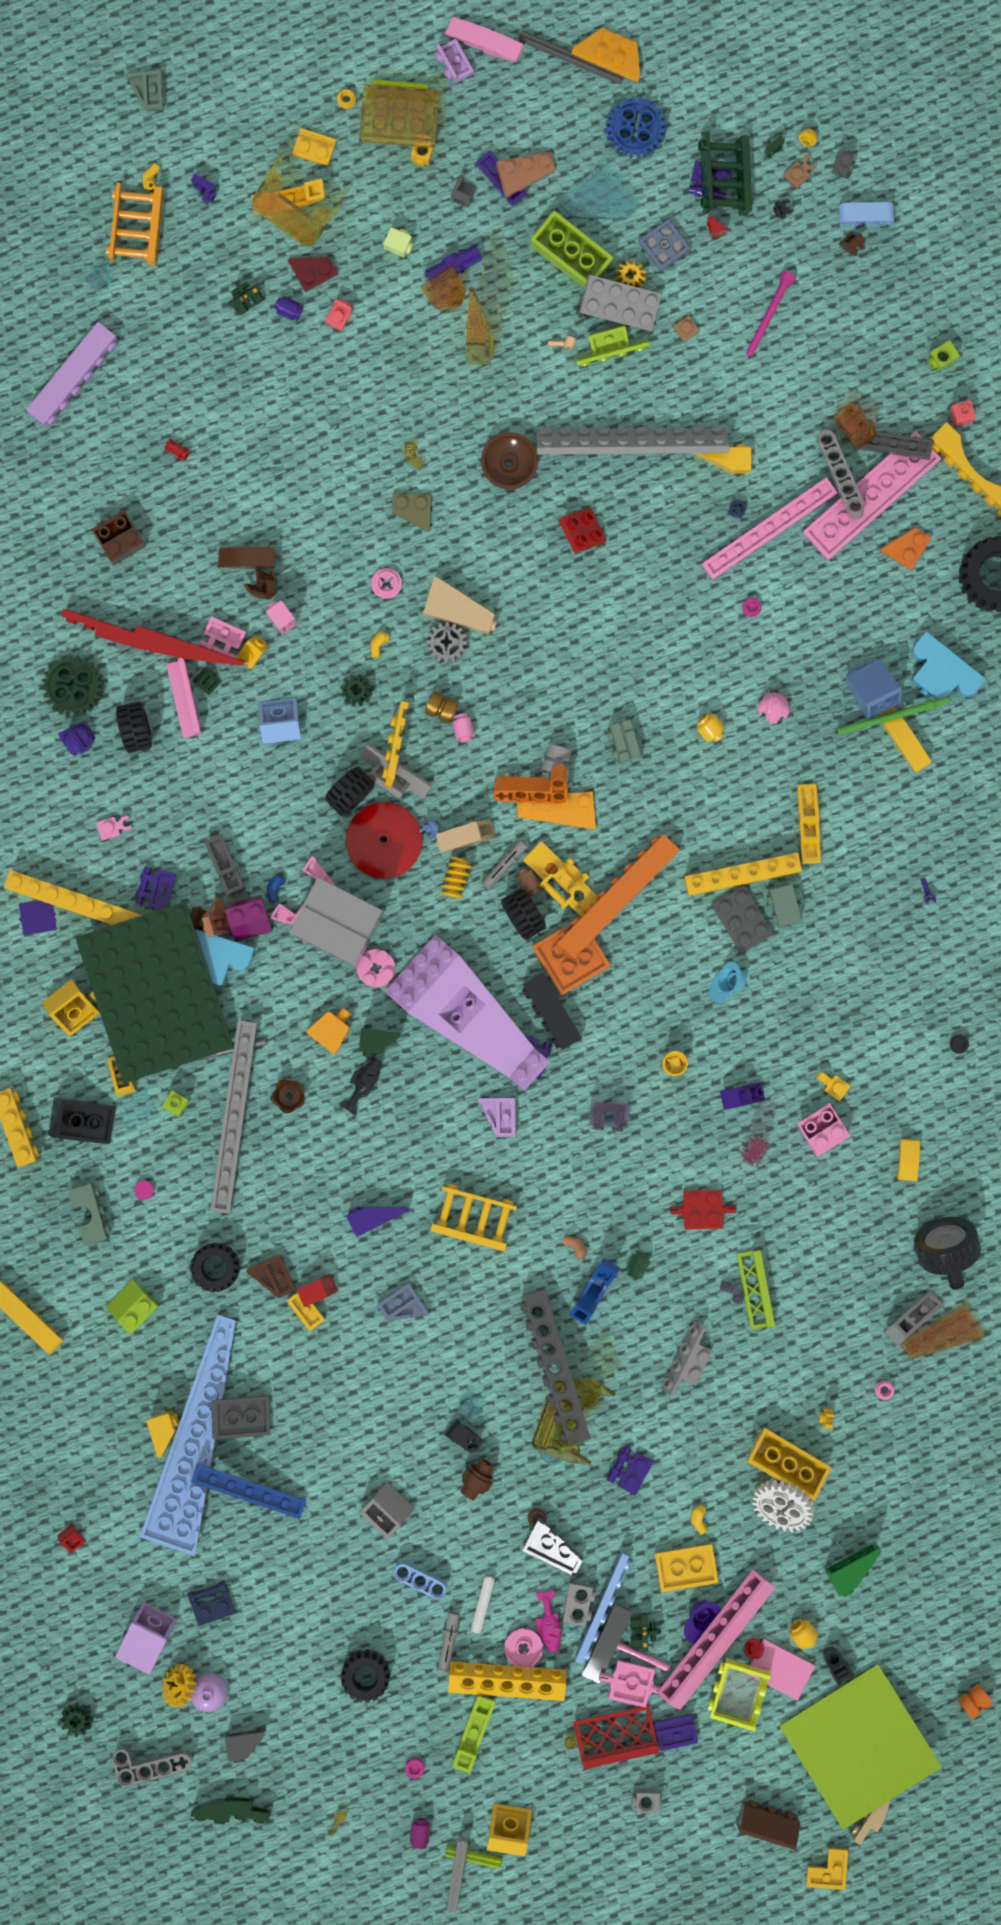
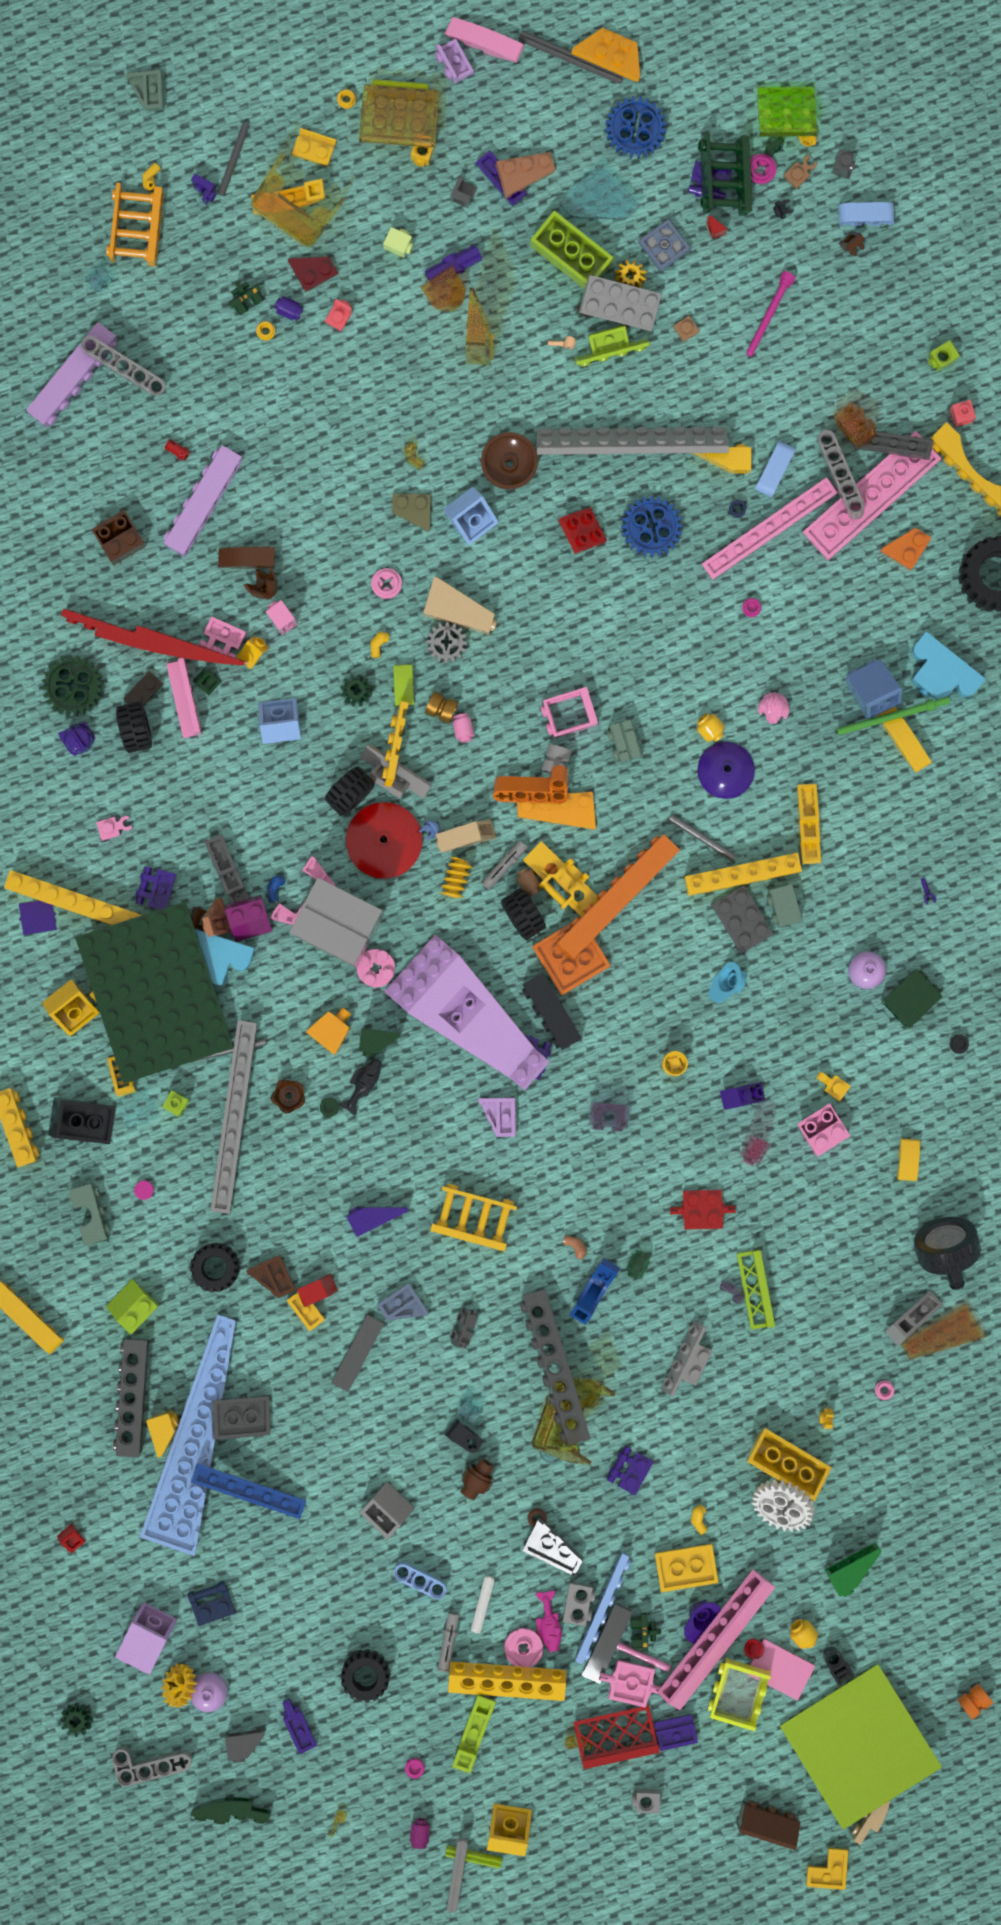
(112, 364): none -> light grey beam
(120, 1445): none -> dark grey brick
(144, 689): none -> dark brown plate
(203, 501): none -> lavender brick
(233, 159): none -> dark grey bar
(261, 326): none -> yellow plate
(298, 1727): none -> dark purple hinge
(329, 1107): none -> dark green tile
(357, 1353): none -> dark grey tile
(403, 684): none -> lime slope
(460, 1336): none -> dark grey hinge
(470, 515): none -> light blue slope
(590, 713): none -> bright pink window
(668, 522): none -> blue gear
(703, 838): none -> flat silver bar
(722, 783): none -> dark purple dish
(770, 171): none -> dark pink gear
(775, 469): none -> light blue beam
(786, 111): none -> clear neon green plate
(867, 970): none -> lavender cylinder
(912, 998): none -> dark green brick

